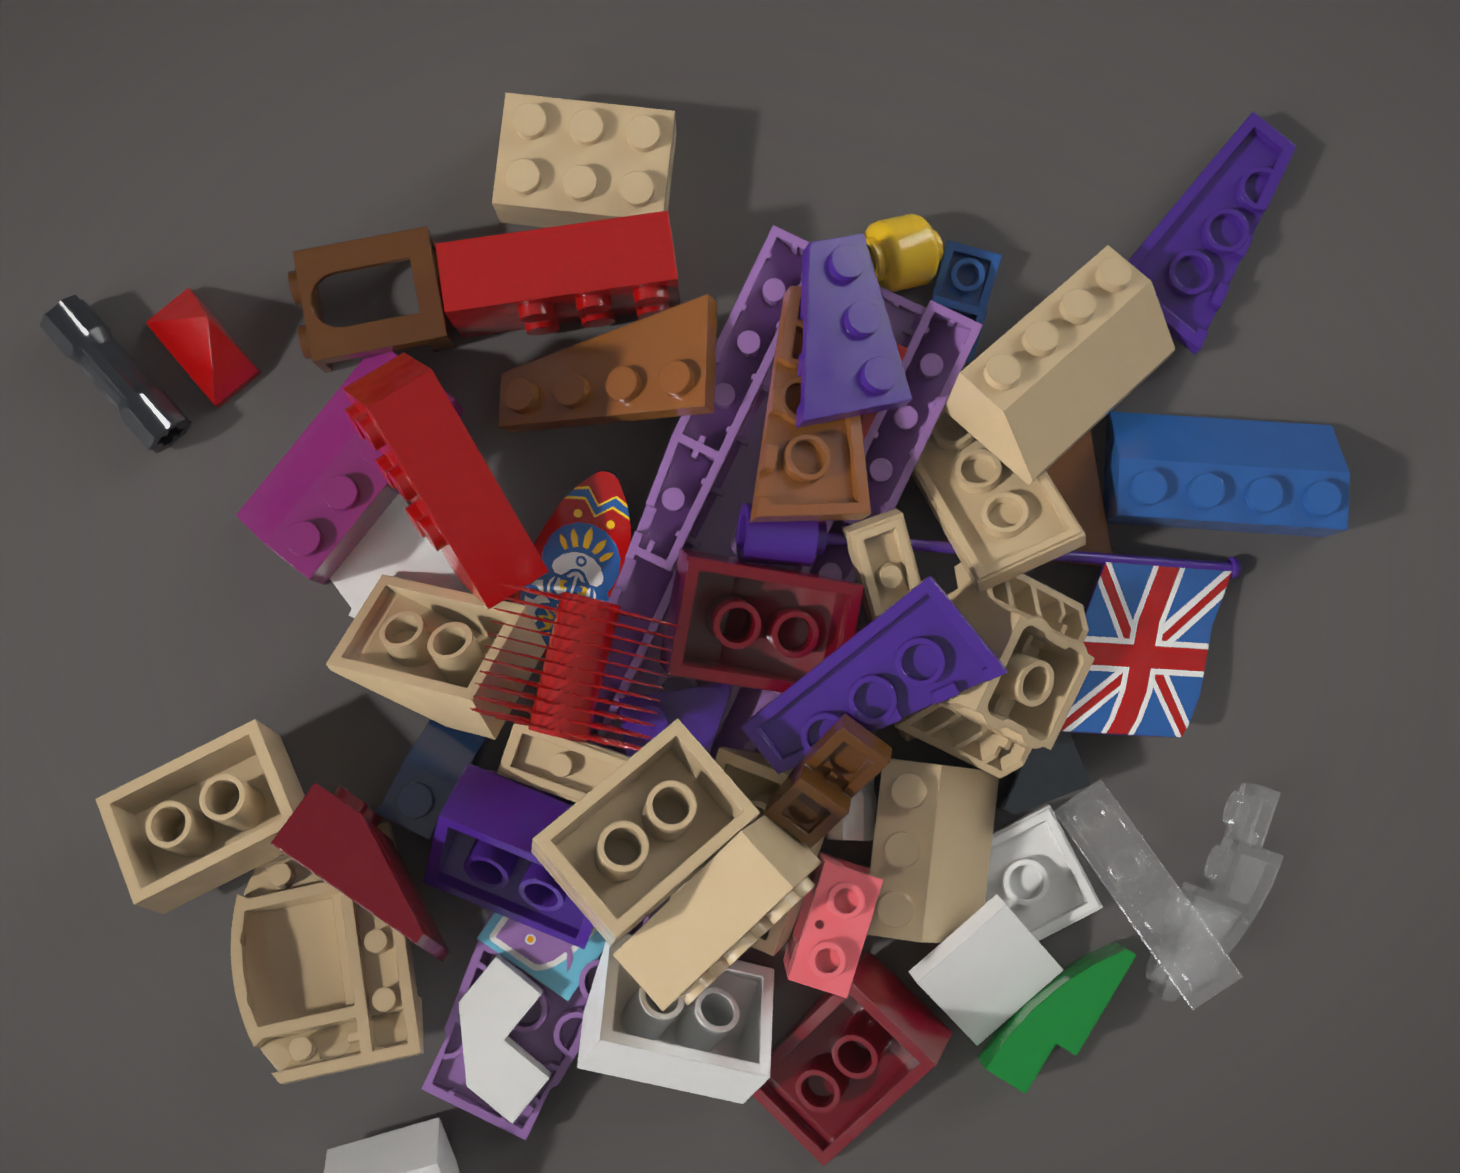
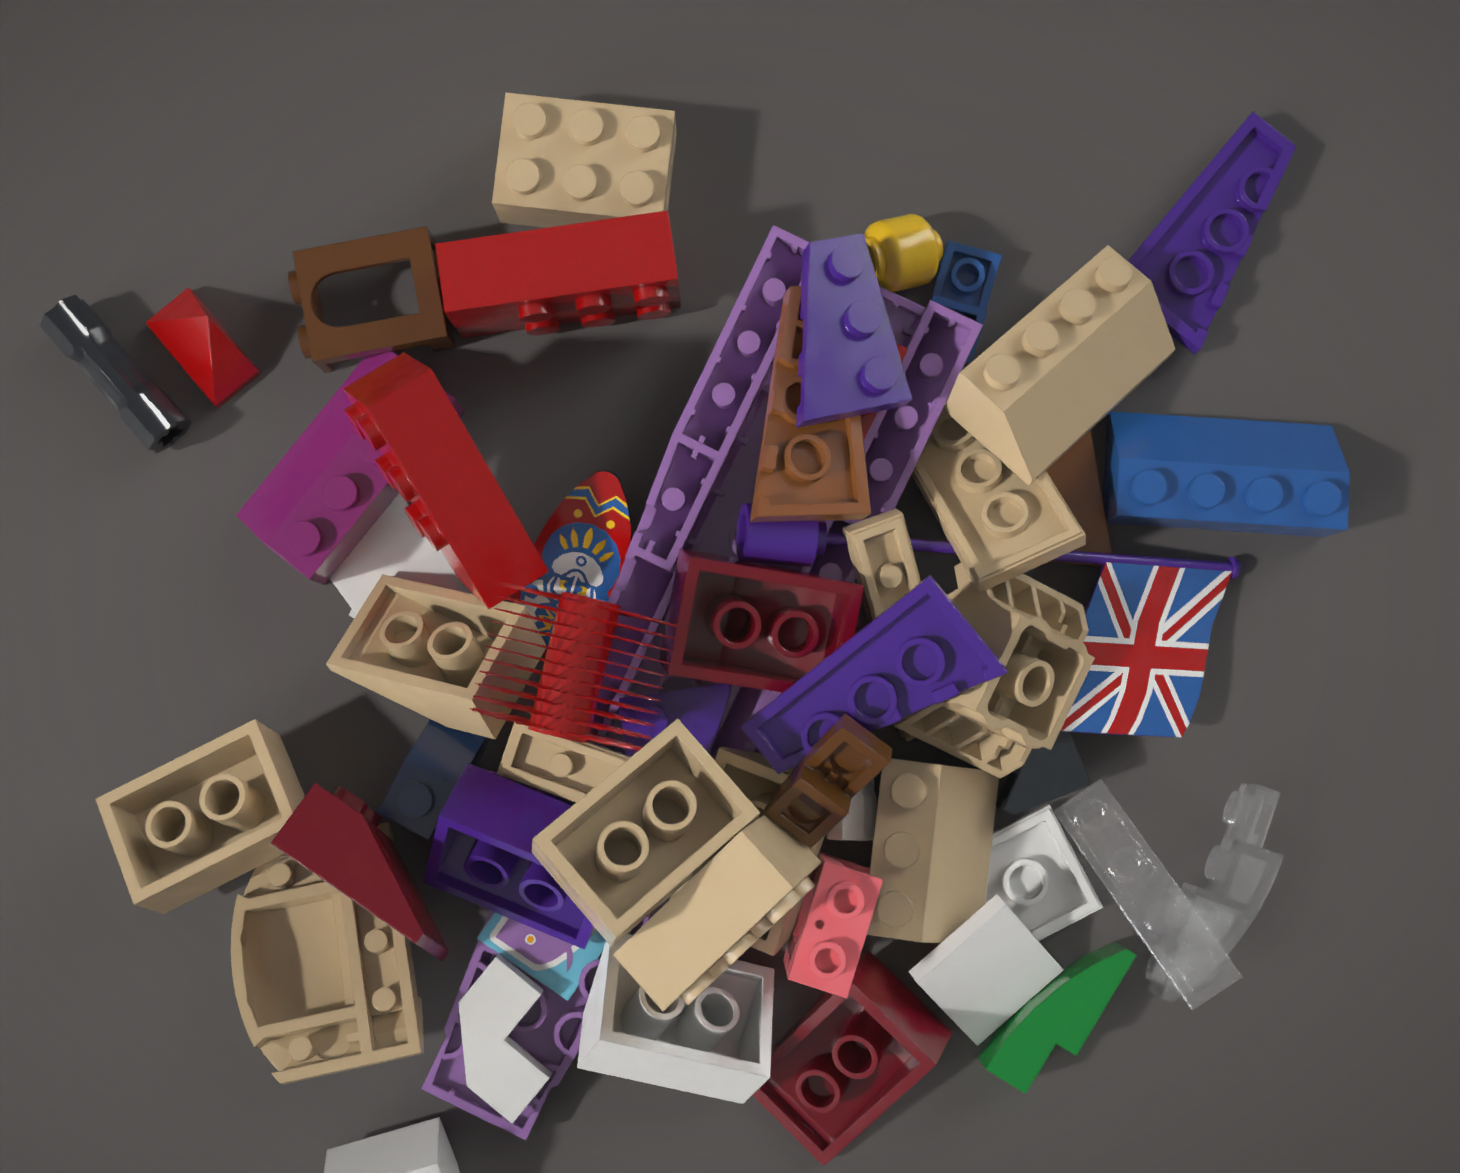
(628, 374): dark orange wing -> none

